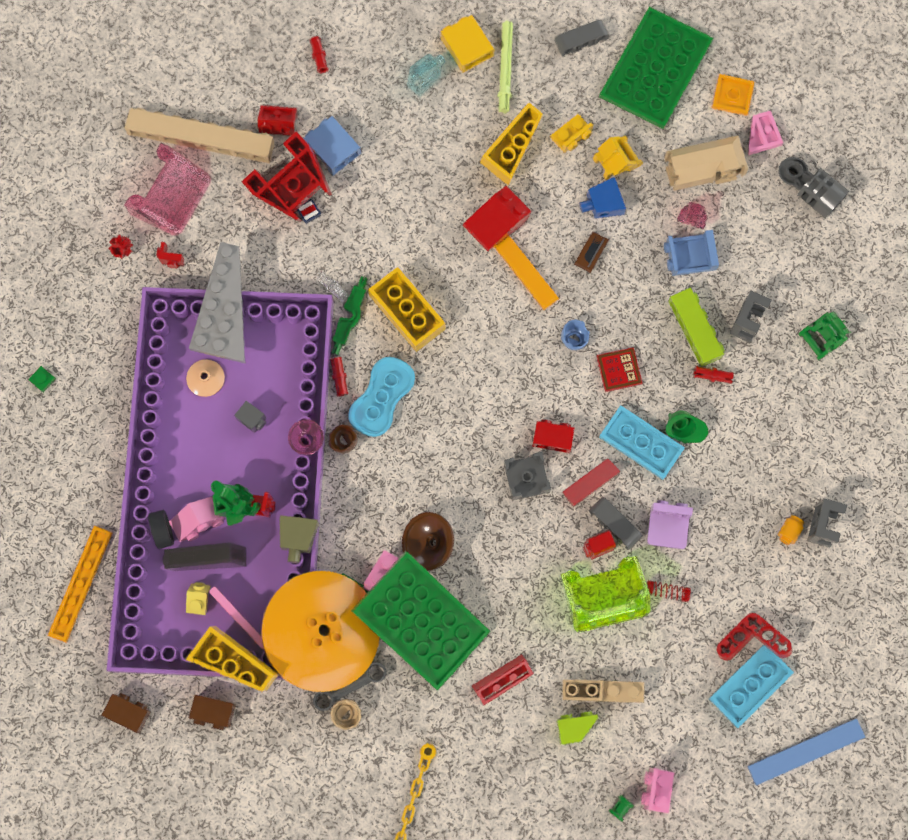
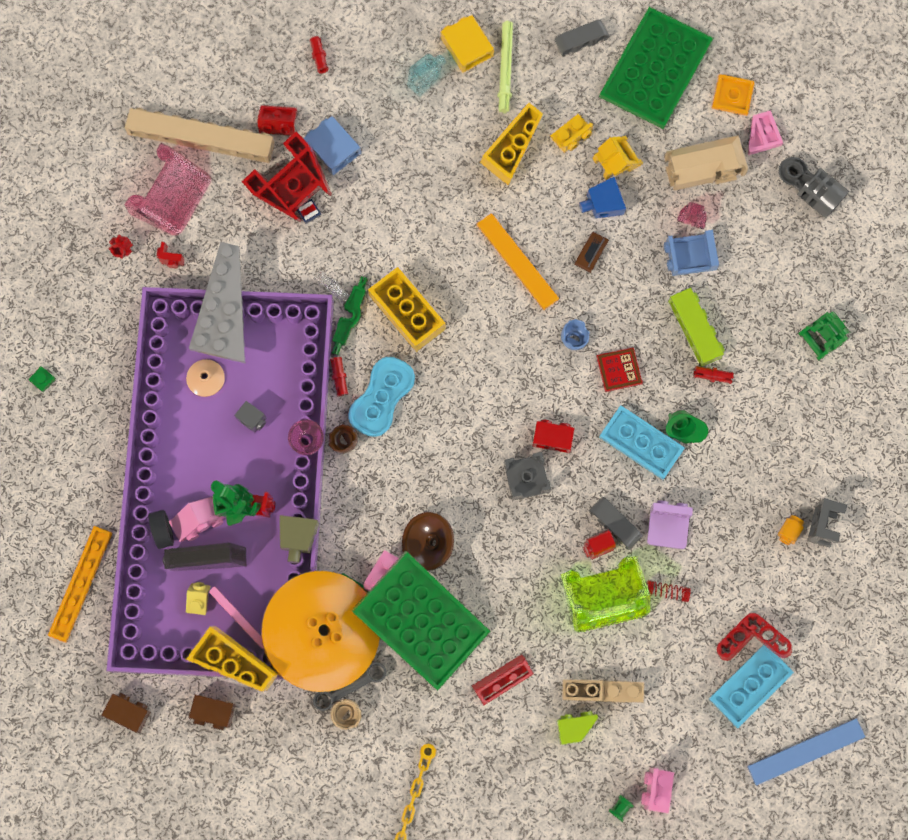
(497, 218): red slope -> none
(591, 482): red slope -> none
(743, 320): dark grey panel -> none

